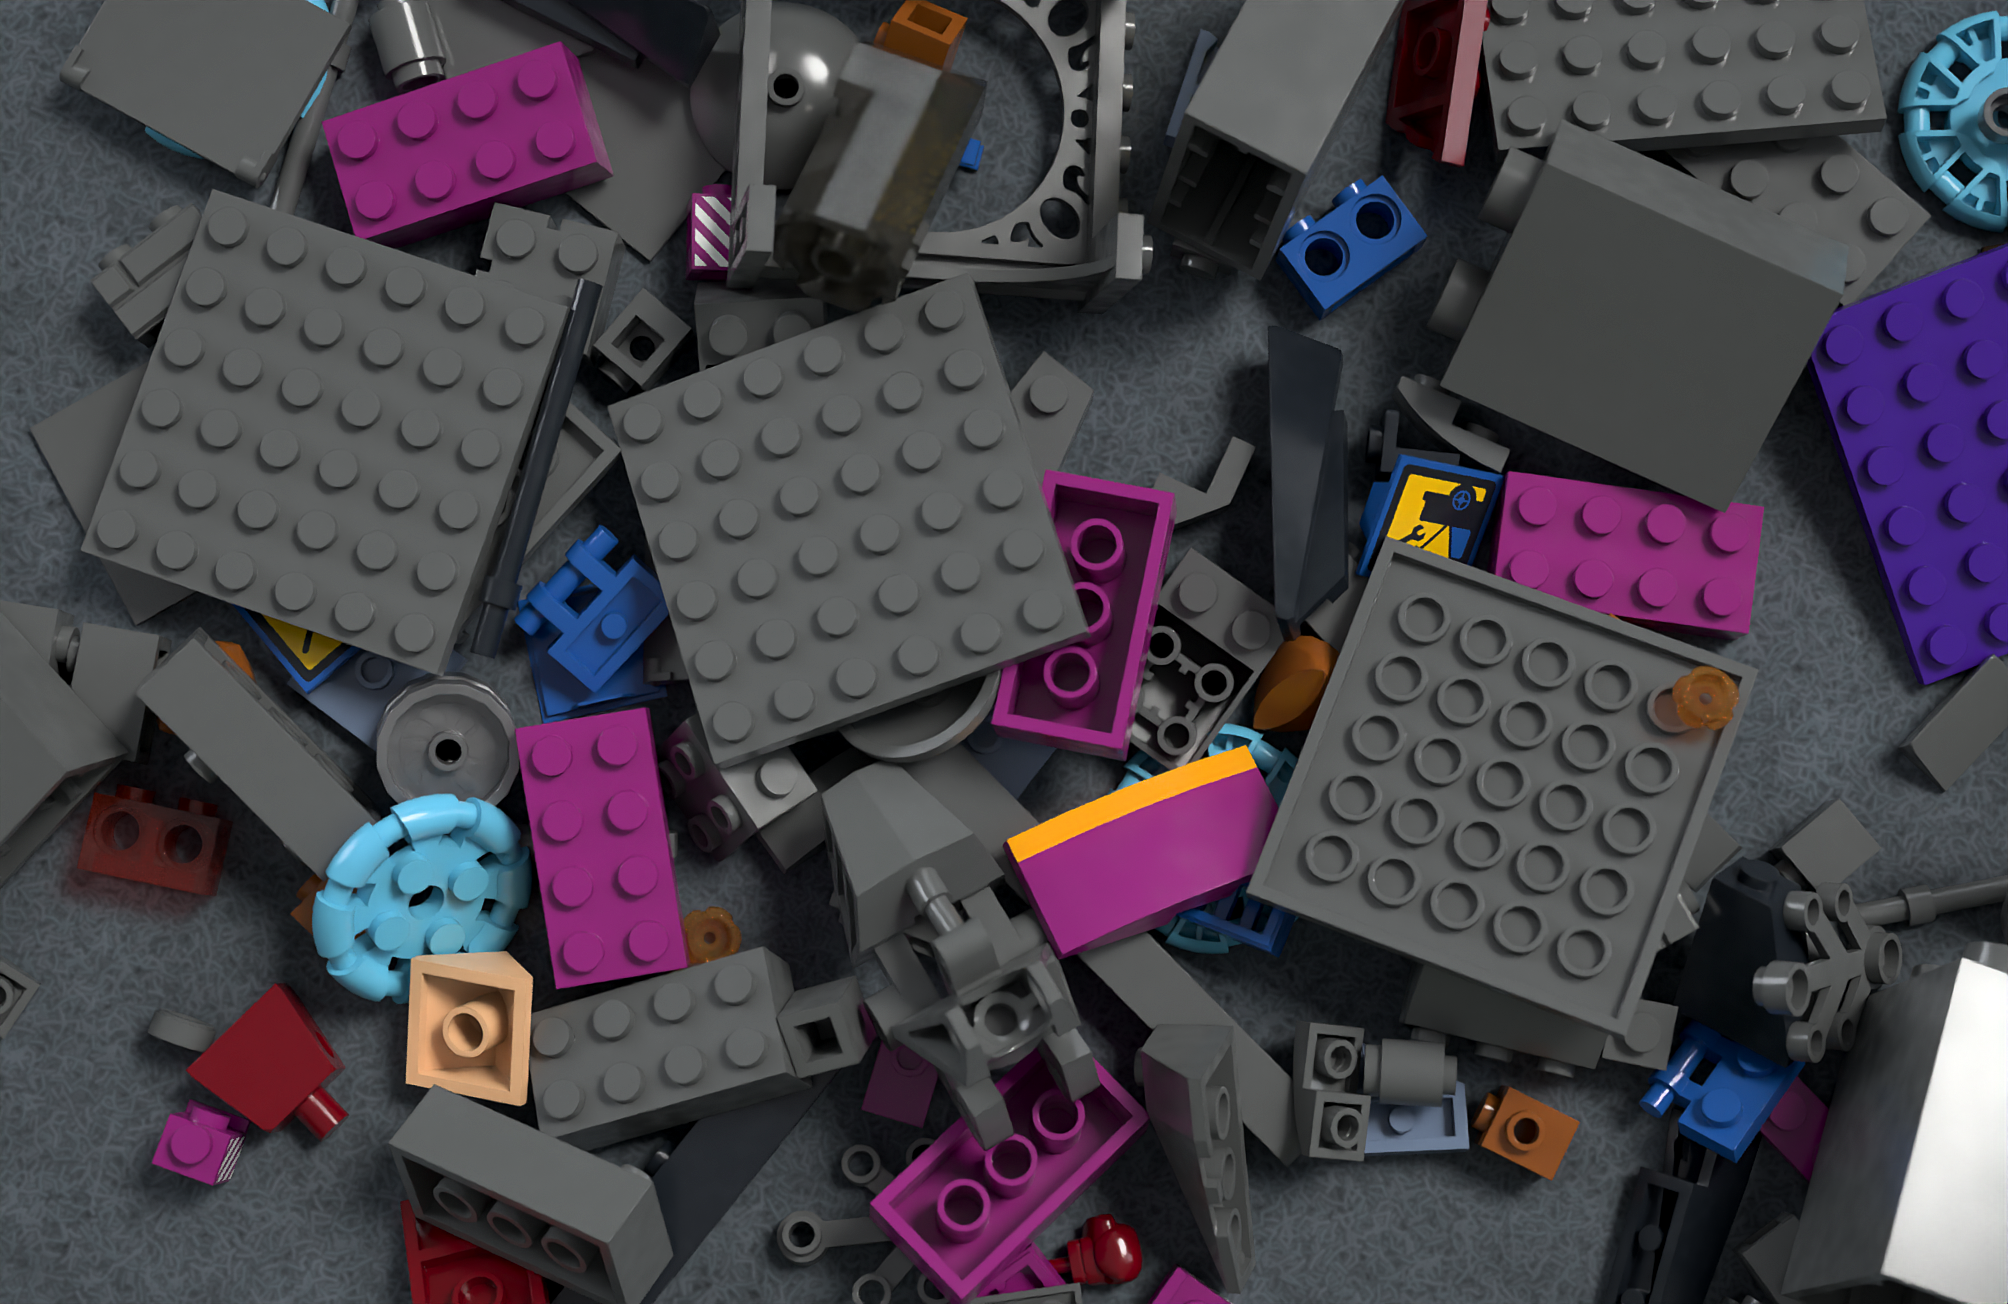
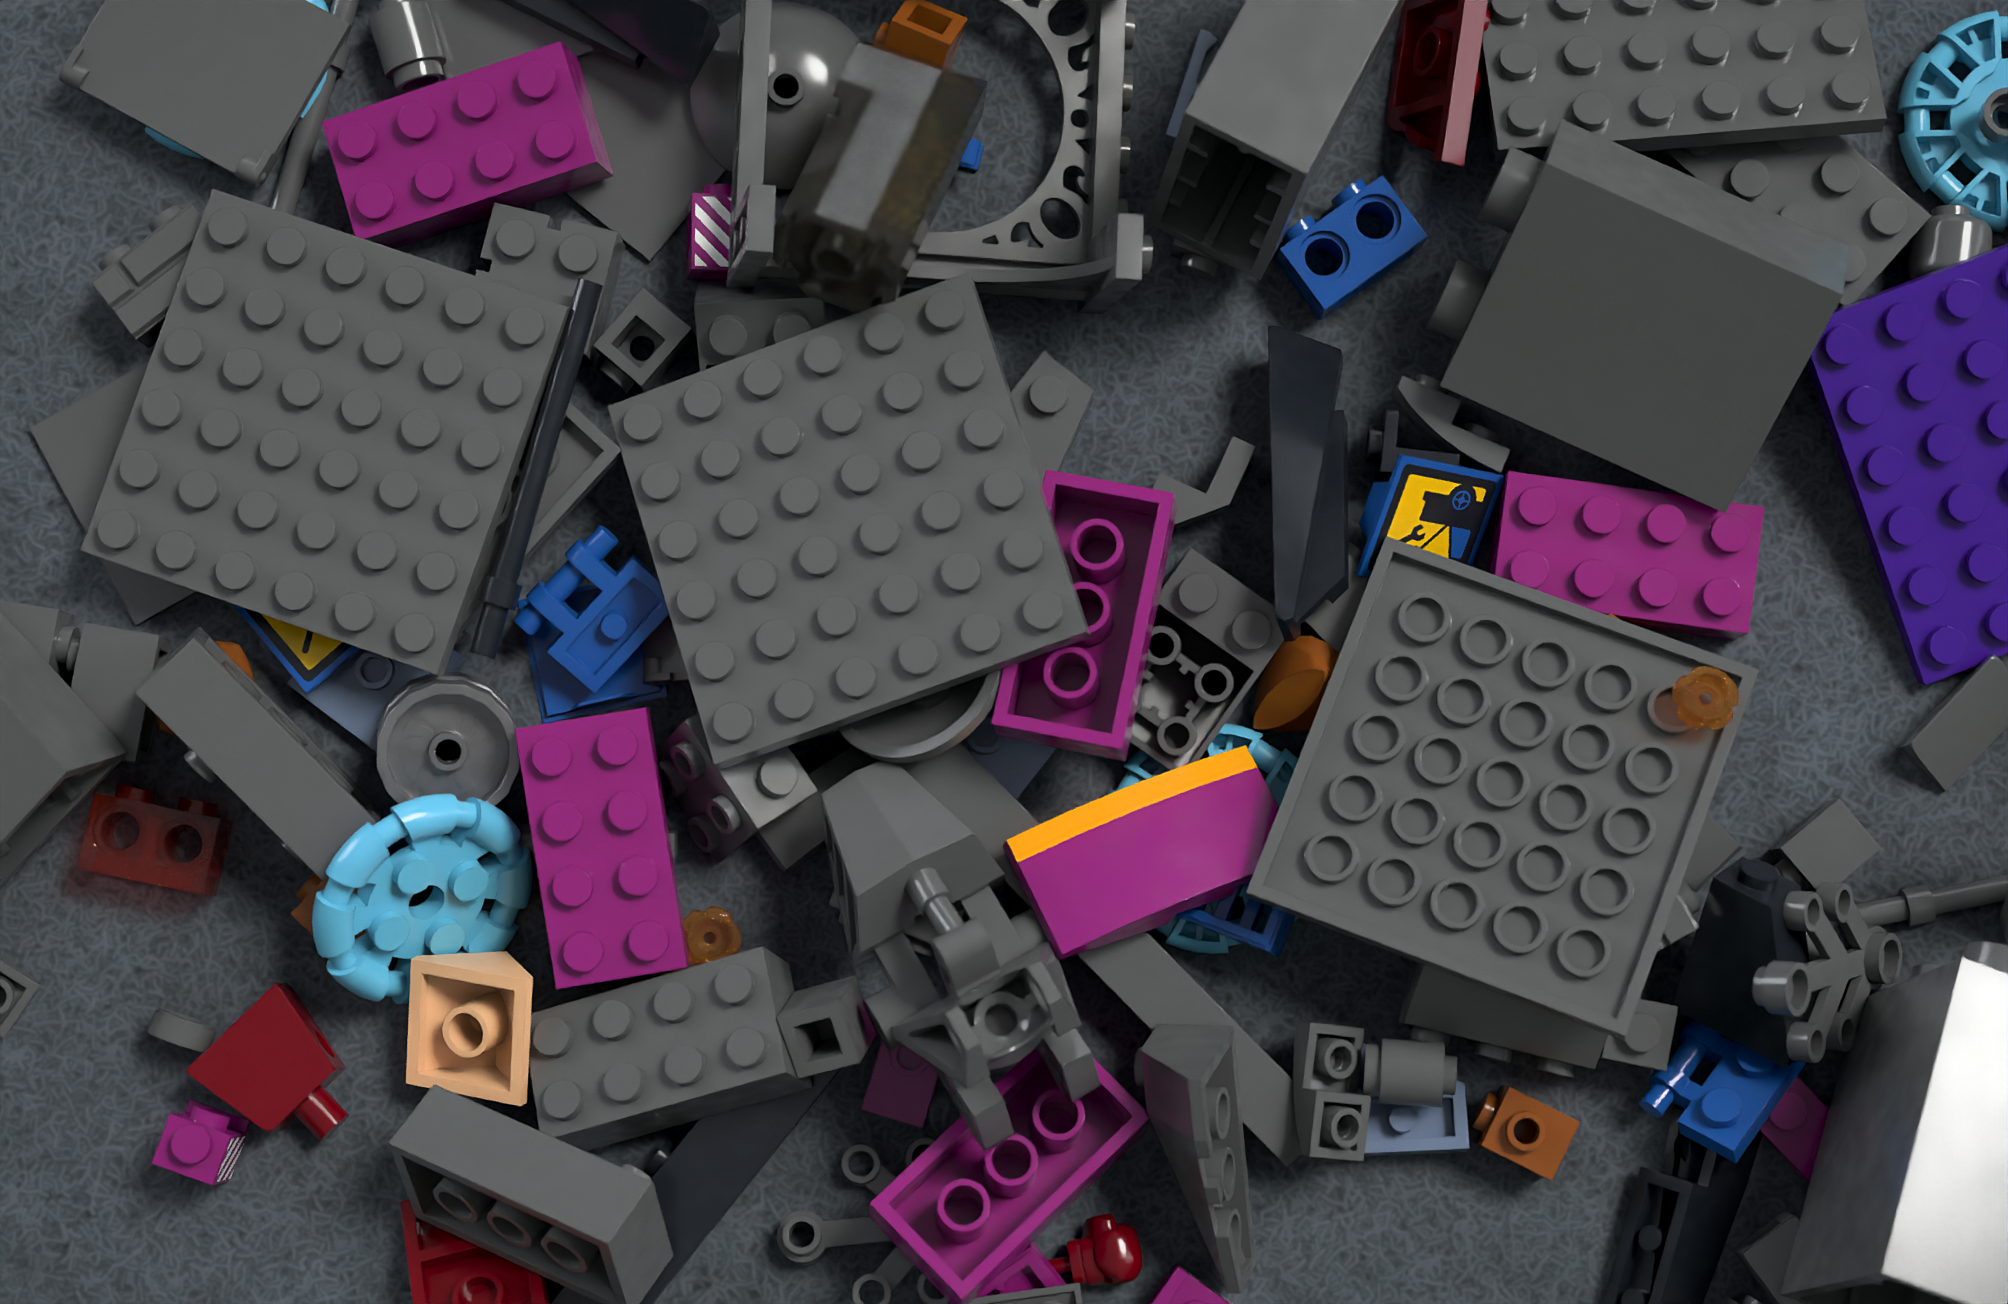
(1947, 239): none -> dark grey head

